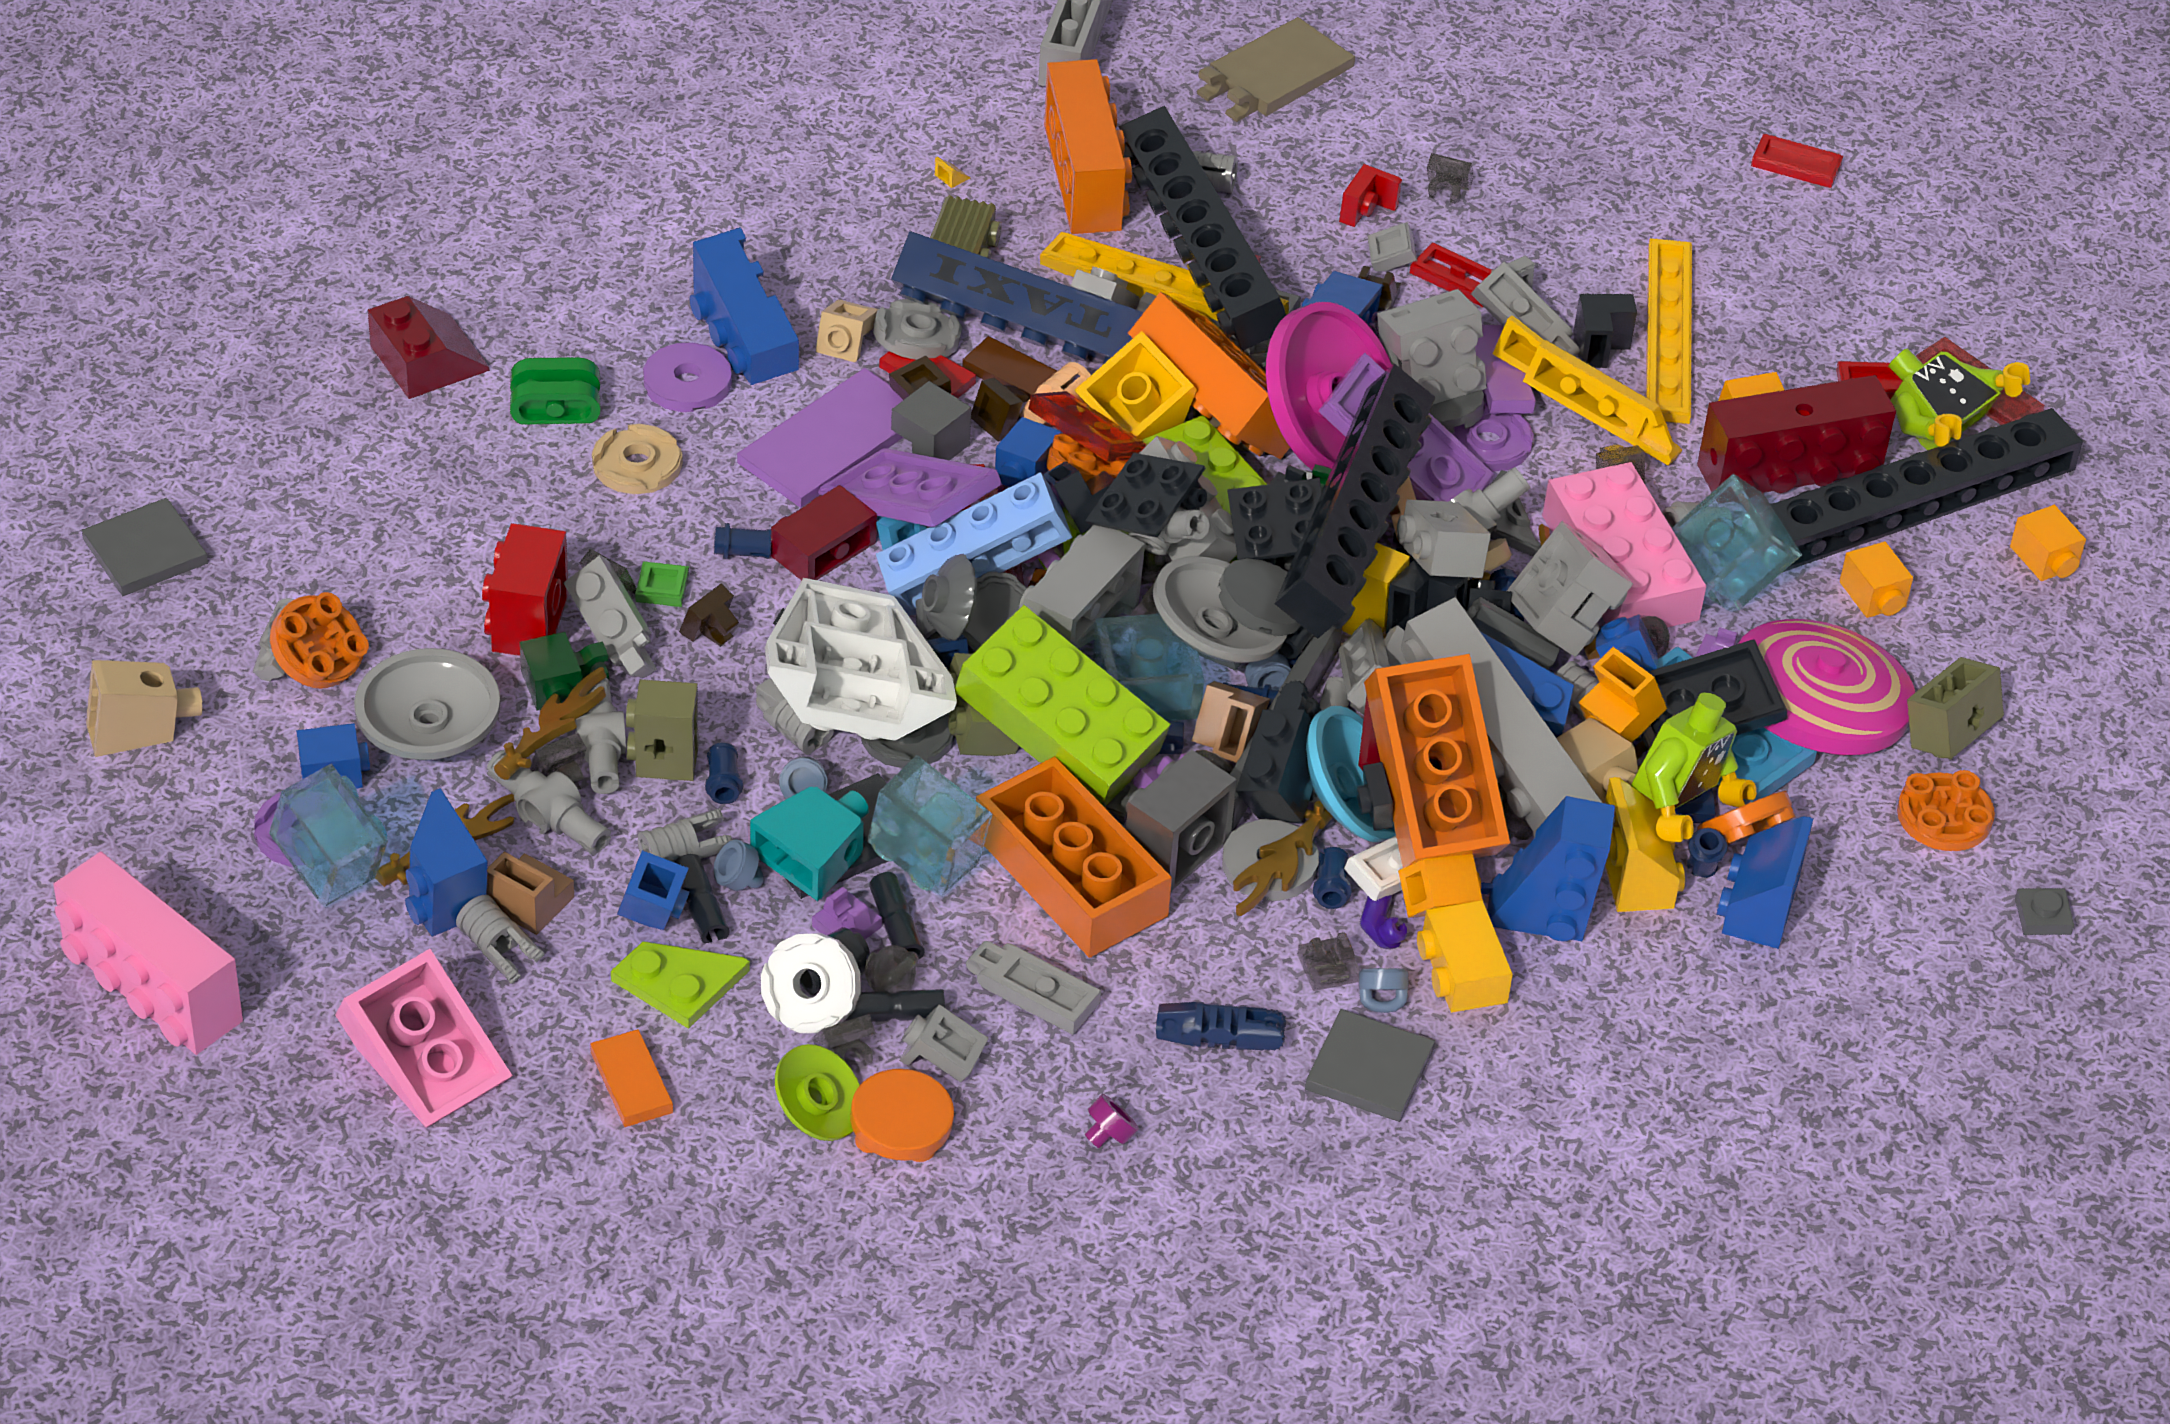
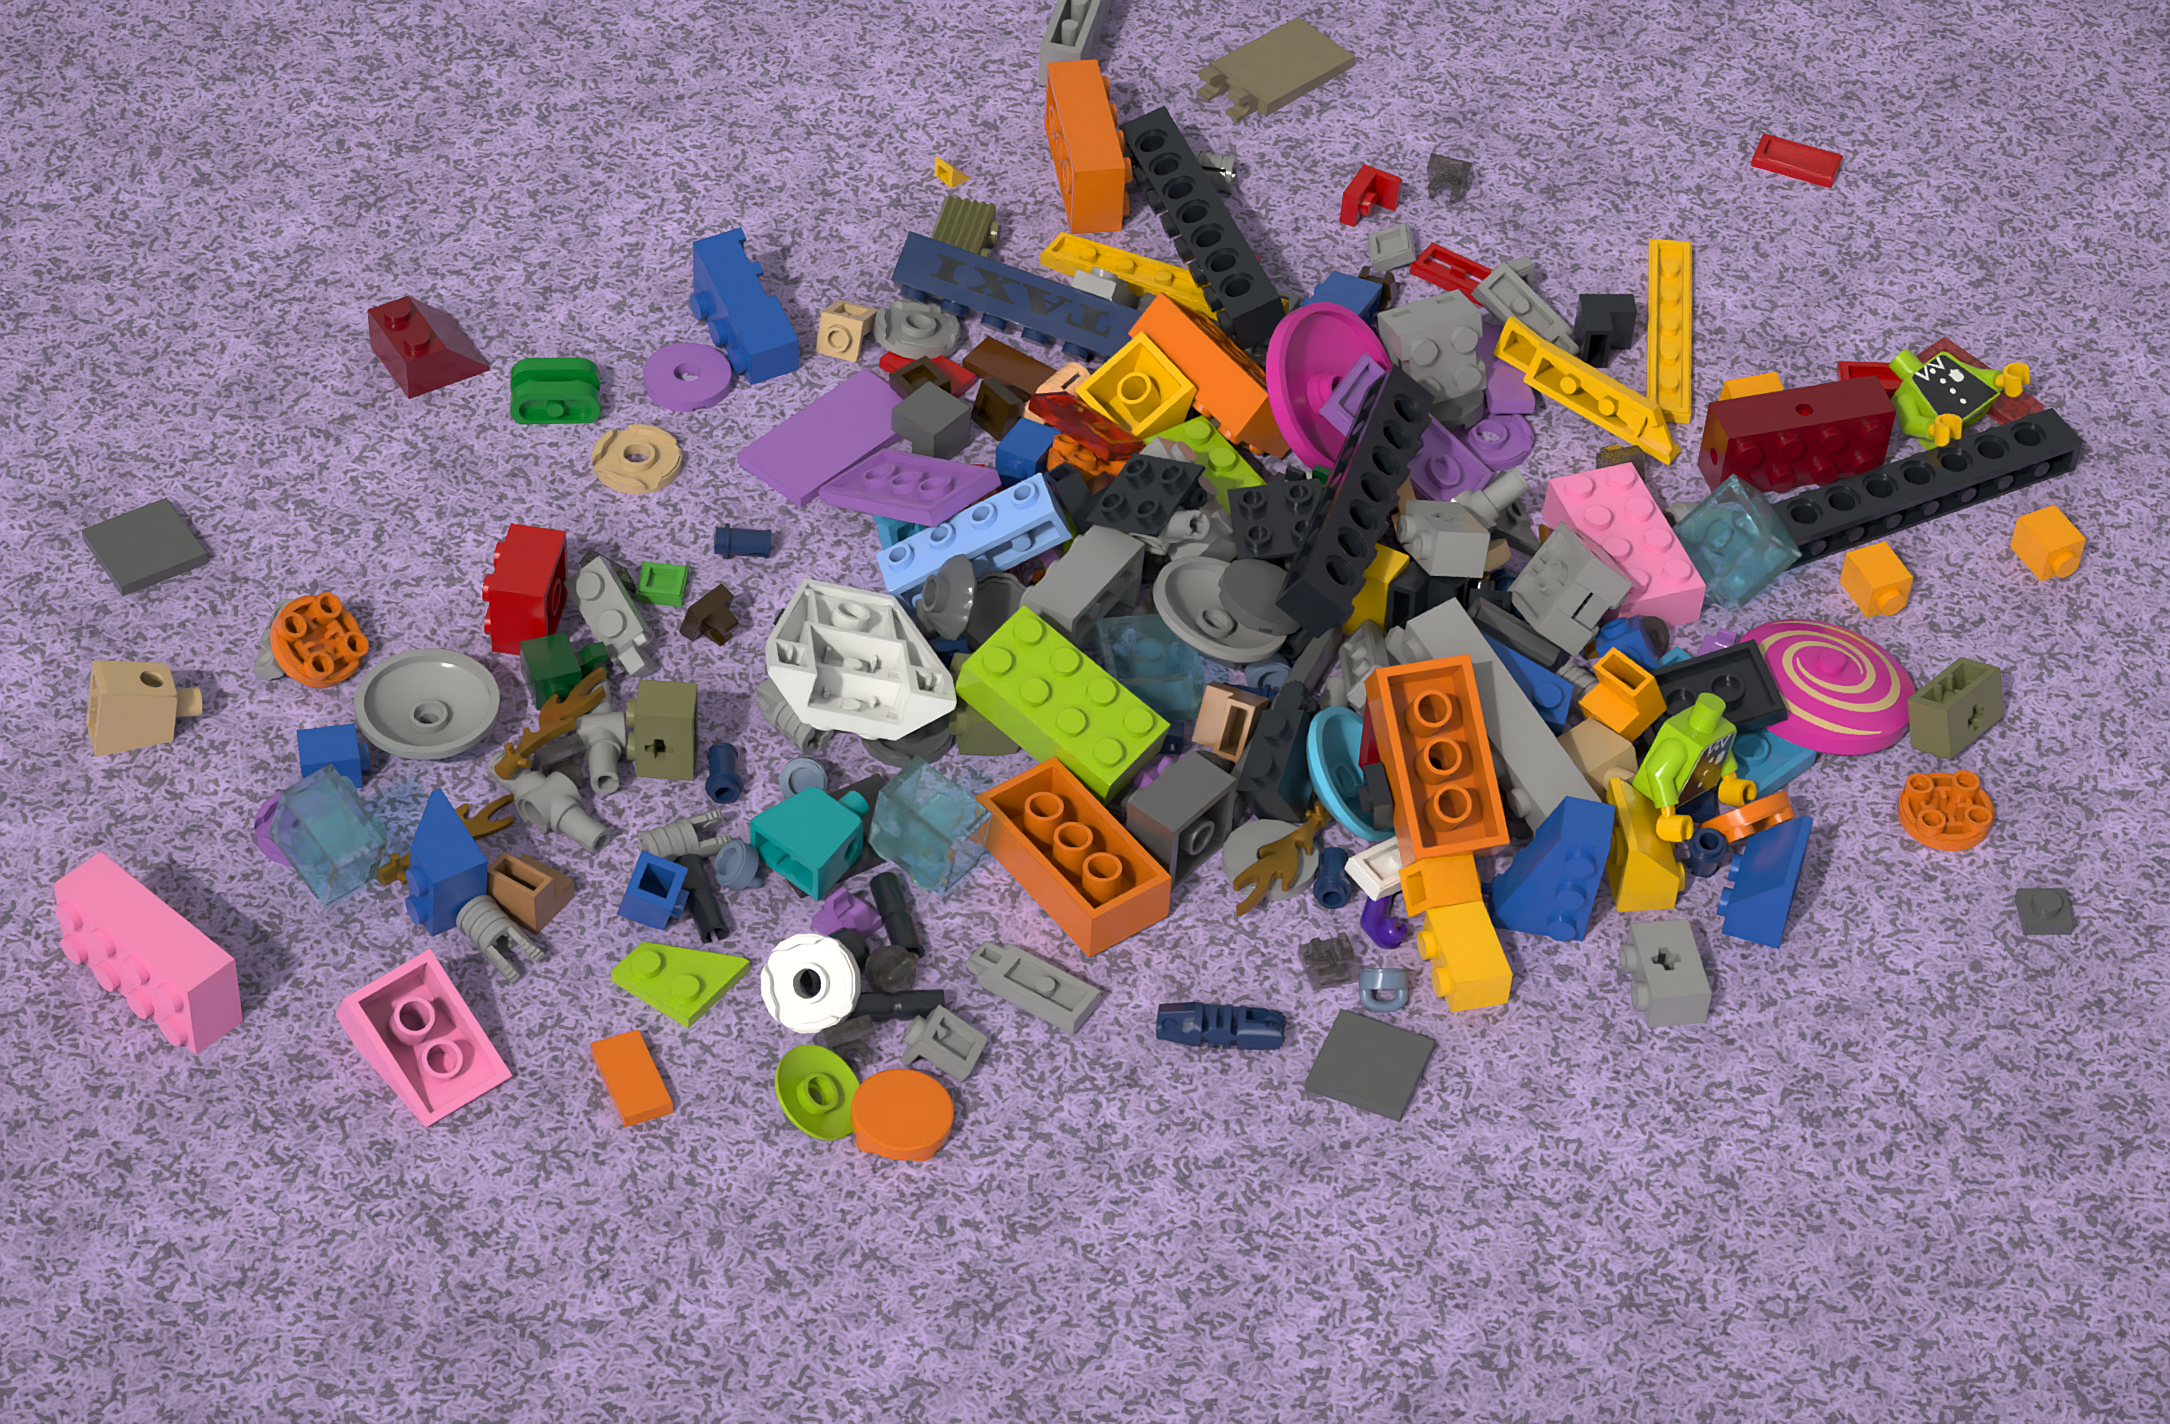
(823, 534): dark red brick -> none
(1110, 1122): magenta tile -> none
(1666, 973): none -> light grey brick

